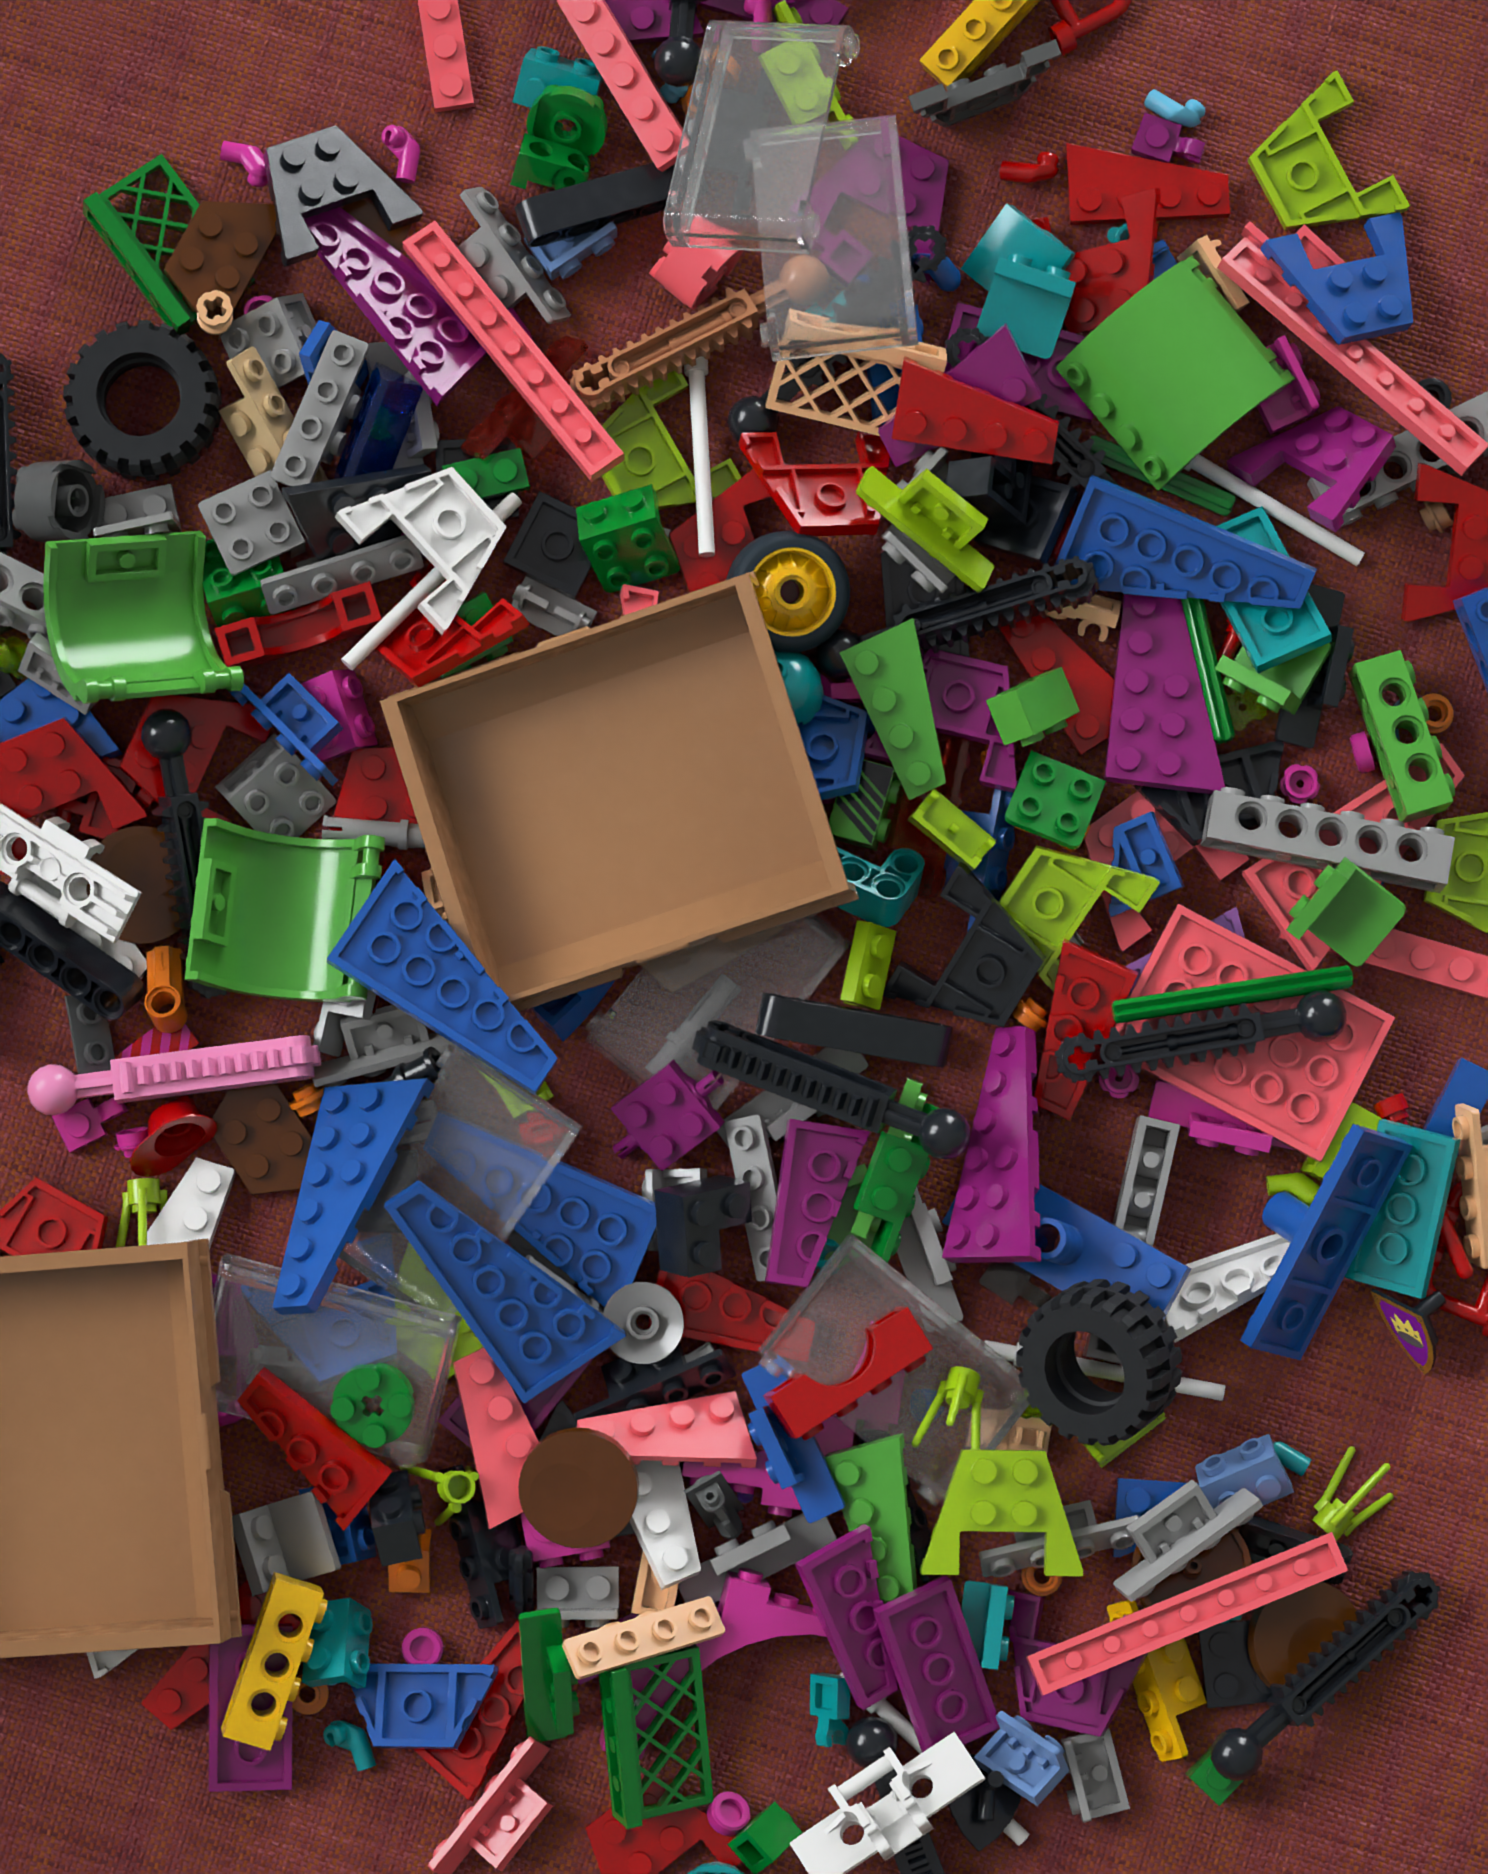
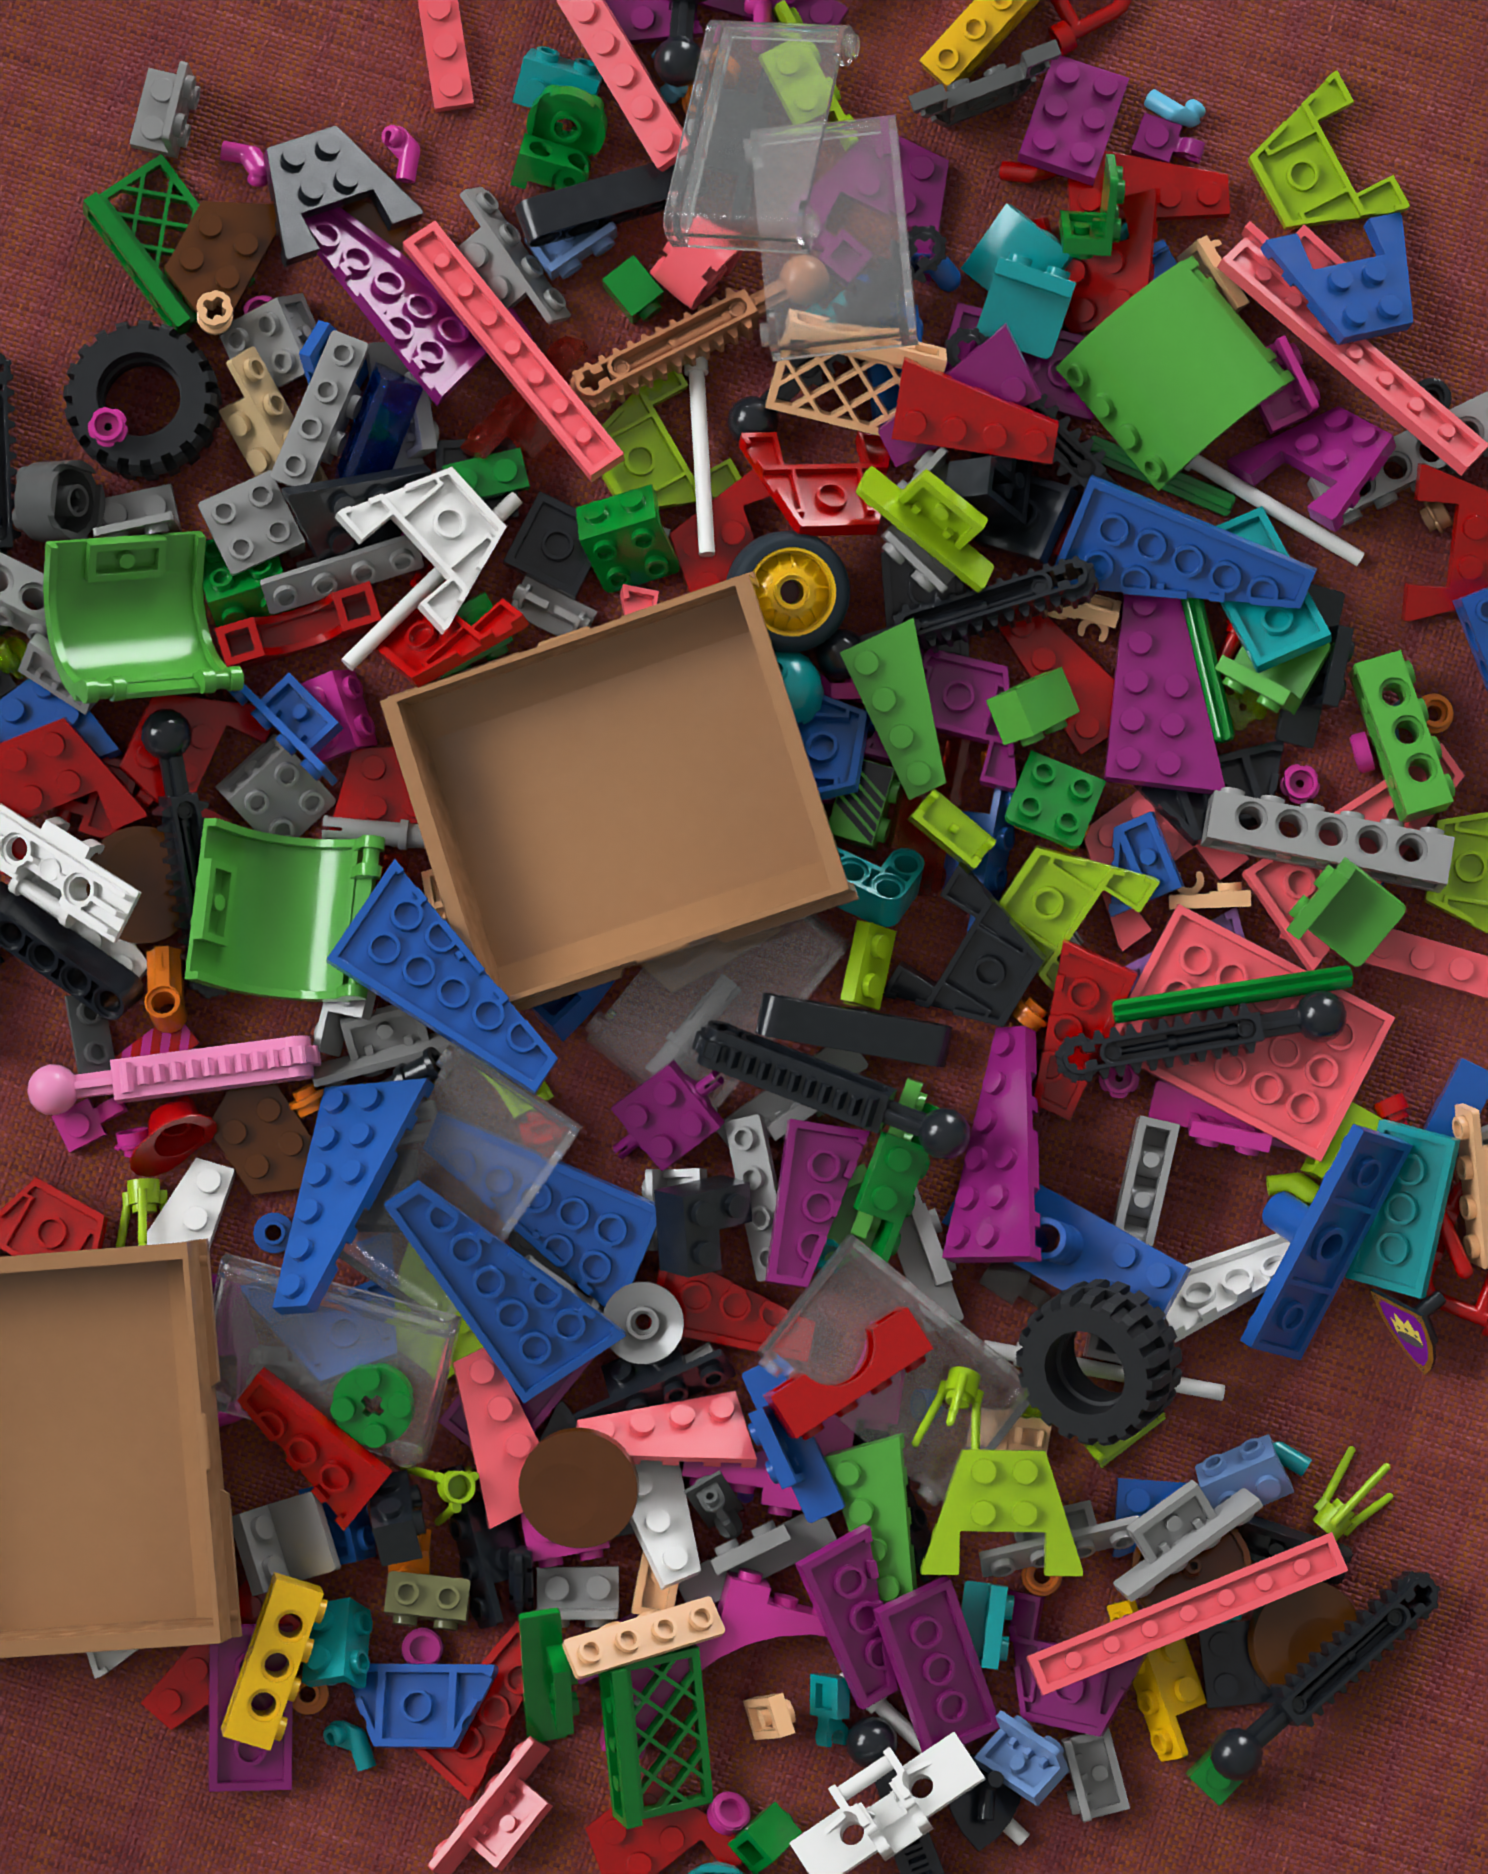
(100, 419): none -> dark pink plate
(164, 111): none -> light grey bracket
(260, 1232): none -> blue plate
(427, 1598): none -> olive bracket
(634, 291): none -> green brick
(770, 1716): none -> light nougat plate
(1073, 119): none -> magenta plate
(1093, 232): none -> green bracket
(1227, 895): none -> light nougat plate

